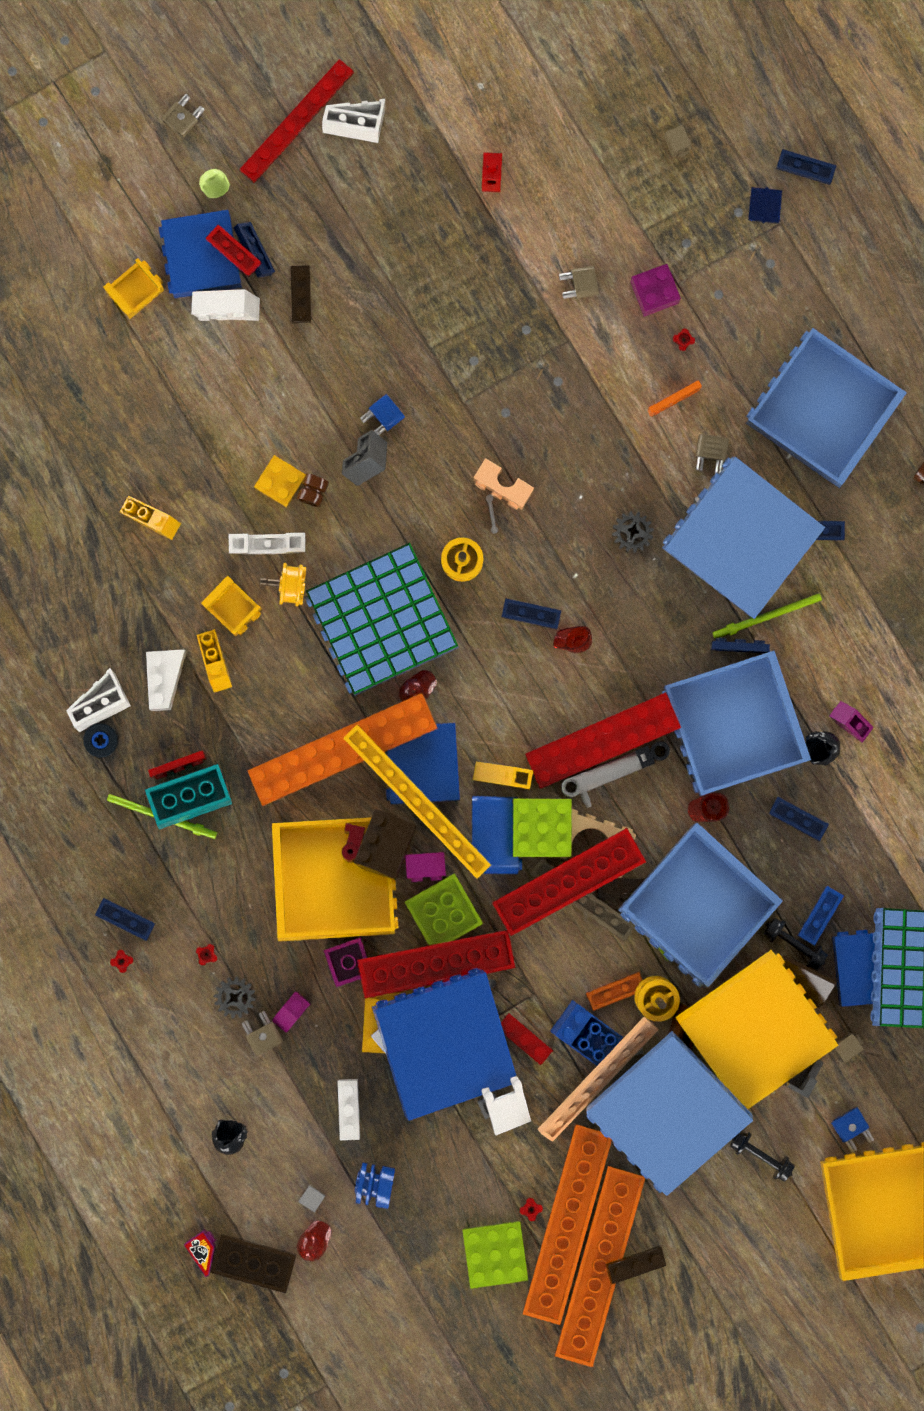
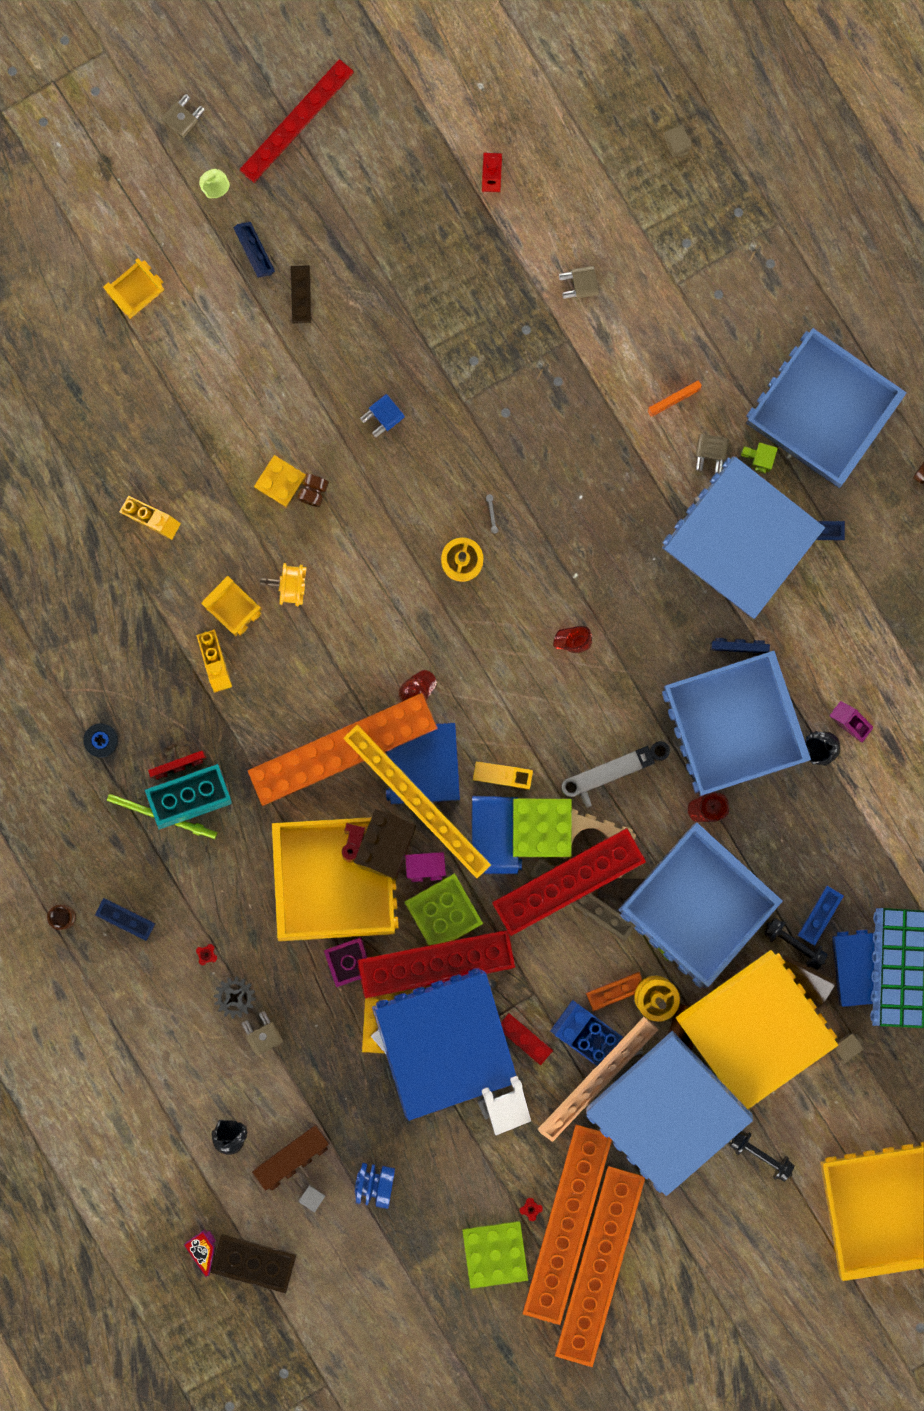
(61, 917): none -> reddish brown wheel
(99, 702): white wedge -> none
(121, 966): red plate -> none
(163, 677): white wedge -> none
(193, 260): blue brick -> none
(225, 305): white wedge -> none
(233, 250): red plate -> none
(267, 543): white slope -> none
(291, 1011): magenta slope -> none
(291, 1157): none -> reddish brown brick
(318, 1237): clear red cap -> none
(349, 1109): white brick -> none
(355, 121): white wedge -> none
(368, 459): dark grey panel -> none
(381, 619): medium blue panel -> none
(515, 495): light nougat arch -> none
(531, 614): dark blue plate -> none
(603, 740): red plate -> none
(624, 529): dark grey gear -> none
(636, 1264): dark brown plate -> none
(655, 290): magenta brick -> none
(683, 344): red plate -> none
(732, 628): lime bar -> none
(762, 457): none -> lime brick
(765, 205): clear blue piece -> none
(798, 819): dark blue plate -> none
(805, 1080): dark grey panel -> none
(806, 167): dark blue plate -> none
(851, 1125): blue piece -> none

